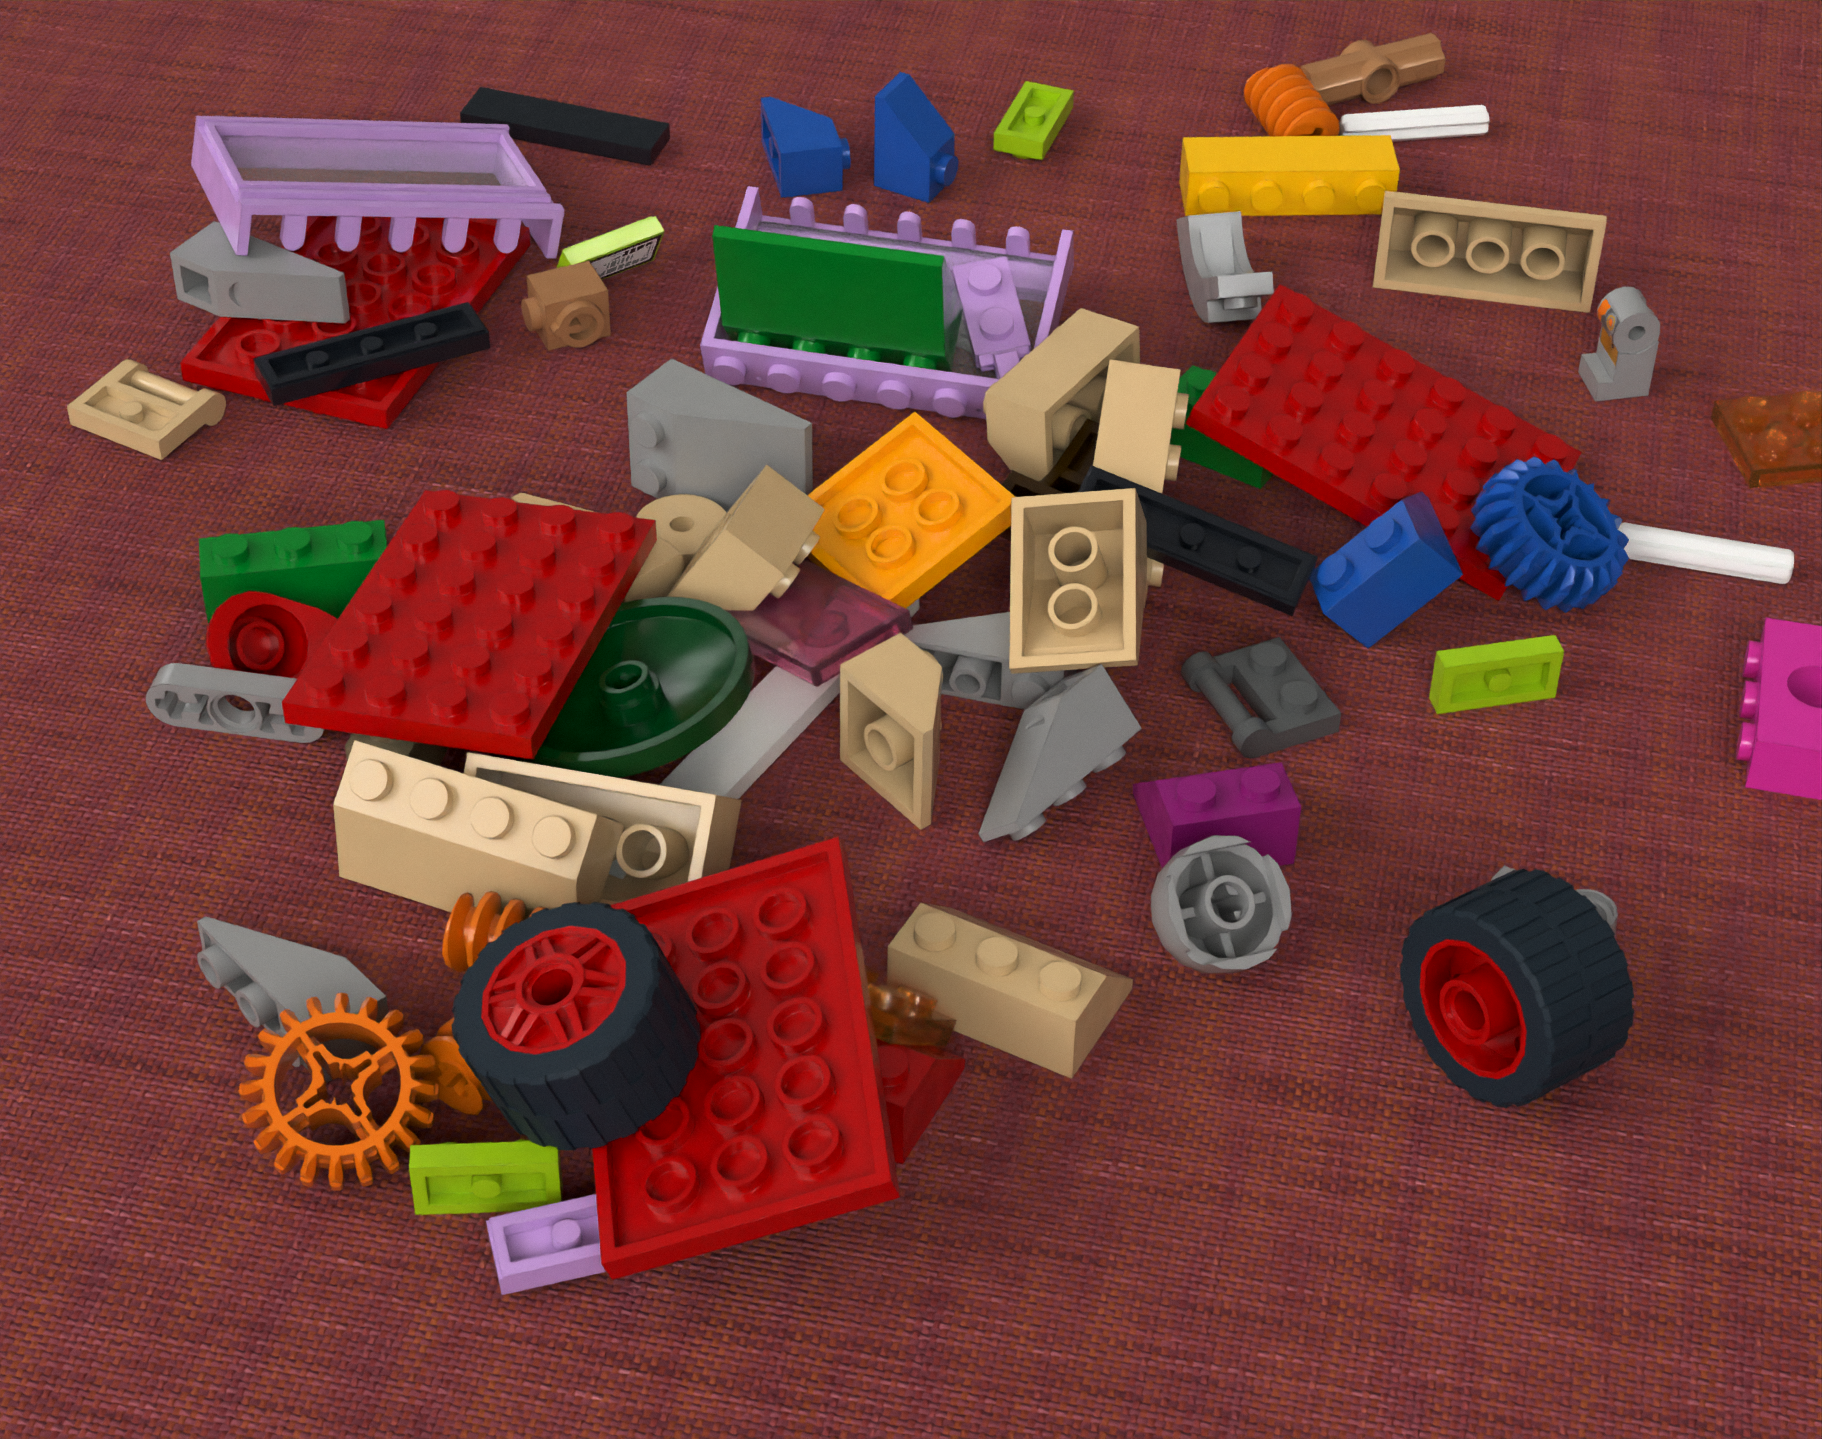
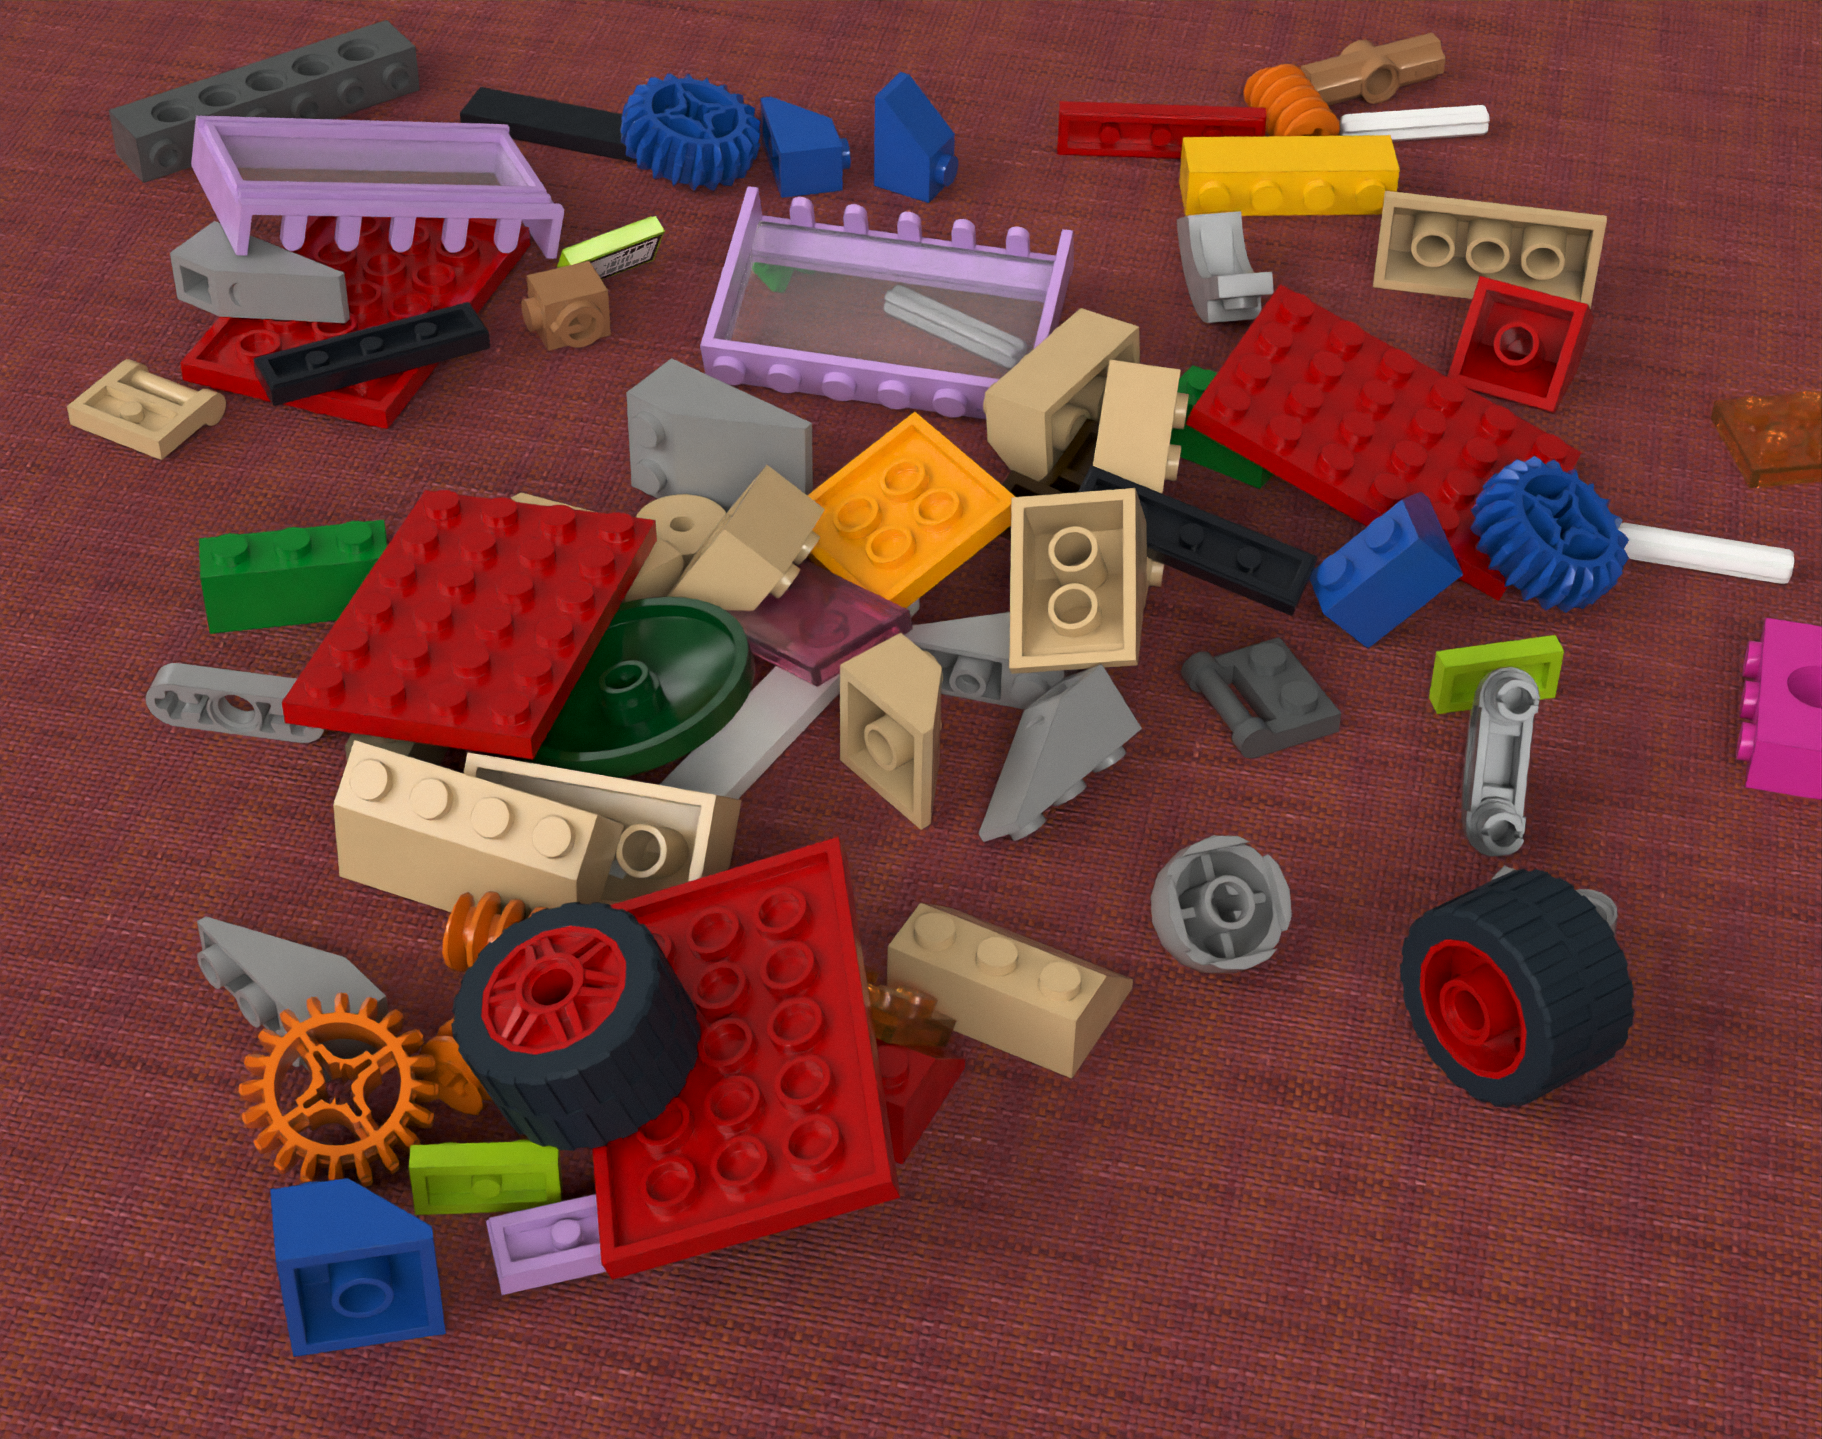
(265, 634): red piece -> none
(305, 83): none -> dark grey brick
(353, 1268): none -> blue slope
(690, 131): none -> blue gear
(837, 298): green slope -> none
(992, 314): lavender hinge -> none
(1033, 120): lime plate -> none
(1148, 128): none -> red tile
(1234, 802): magenta slope -> none
(1498, 761): none -> connector
(1521, 344): none -> red slope
(1624, 348): light grey leg -> none

